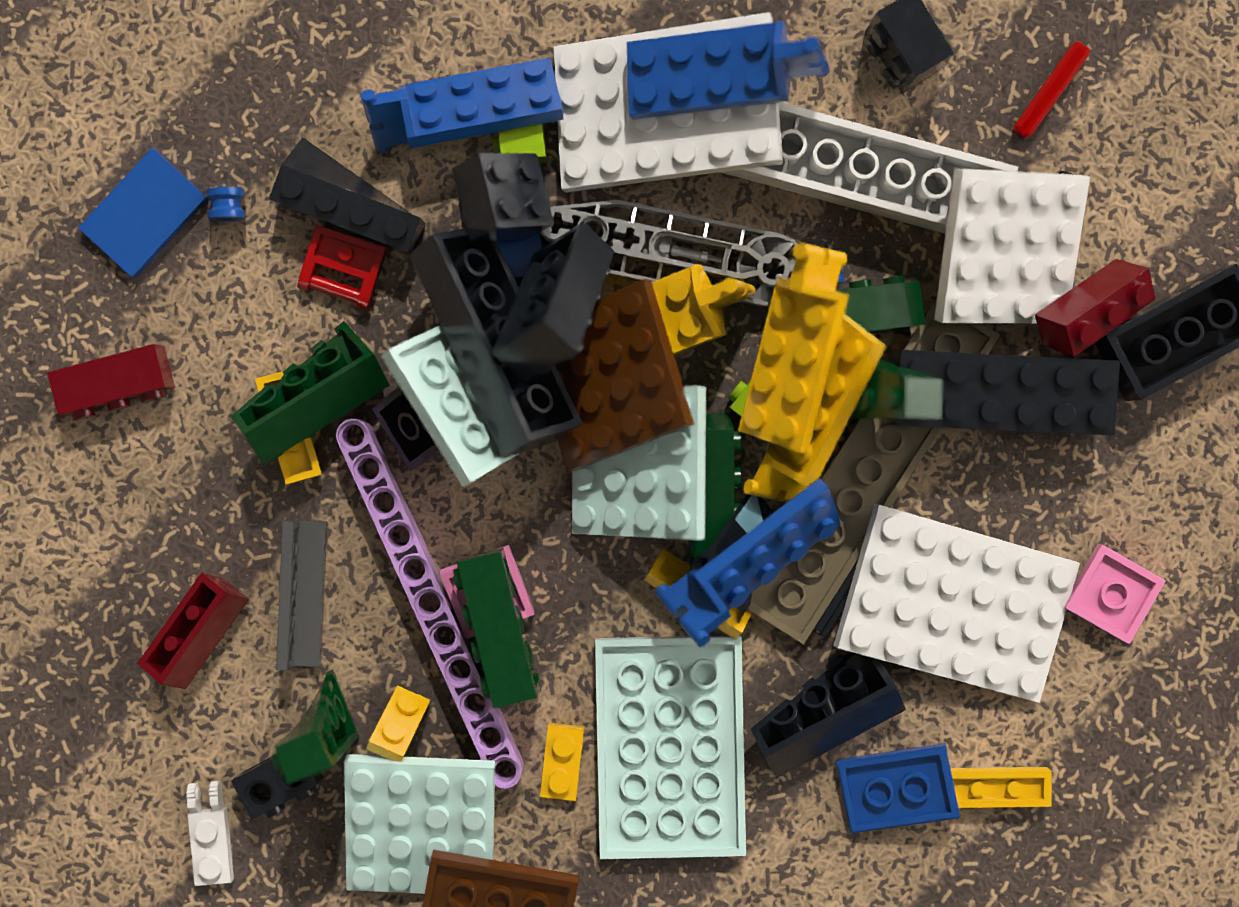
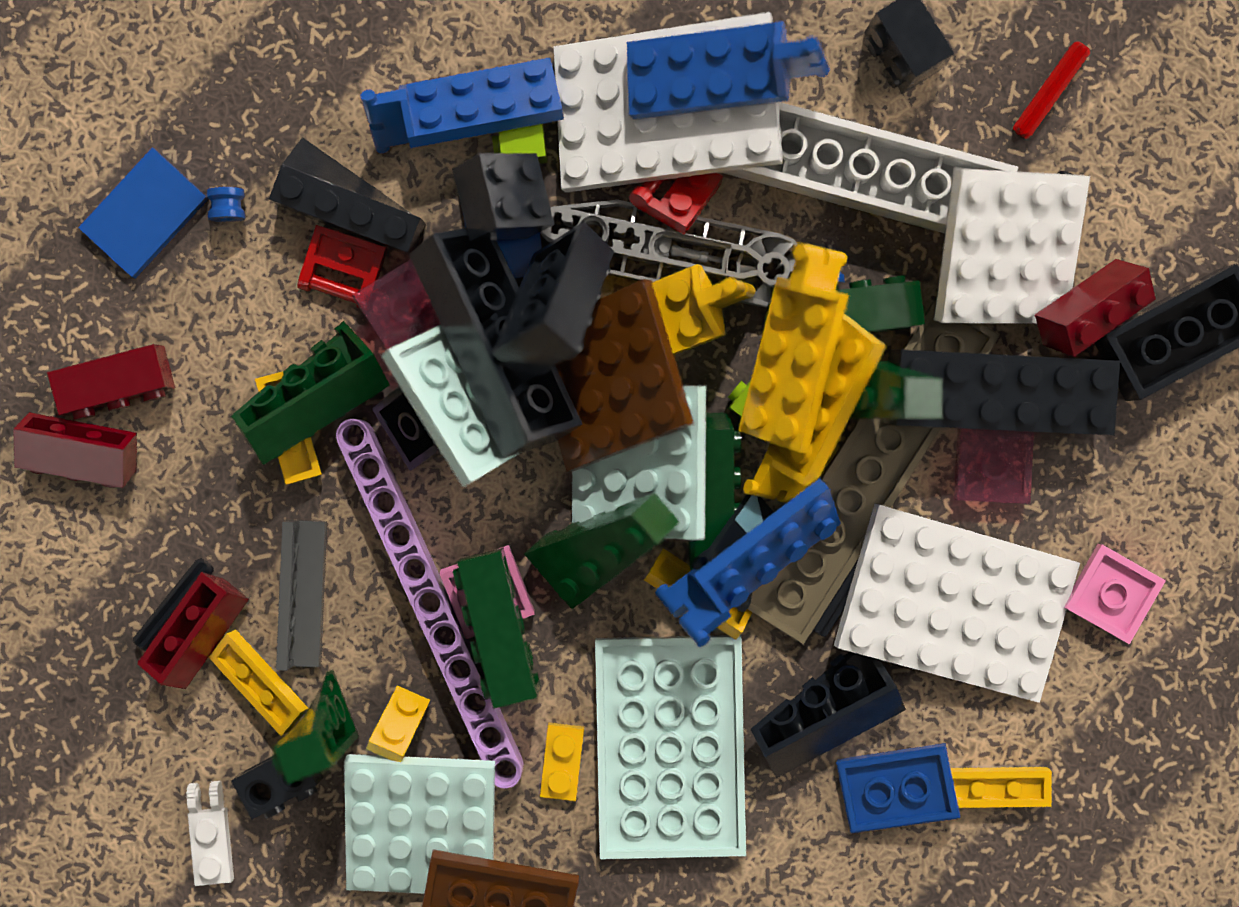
(75, 450): none -> dark red brick
(159, 617): none -> black axle
(258, 682): none -> yellow plate
(397, 306): none -> clear pink plate
(598, 549): none -> dark green wedge
(681, 202): none -> red plate
(994, 466): none -> clear pink plate

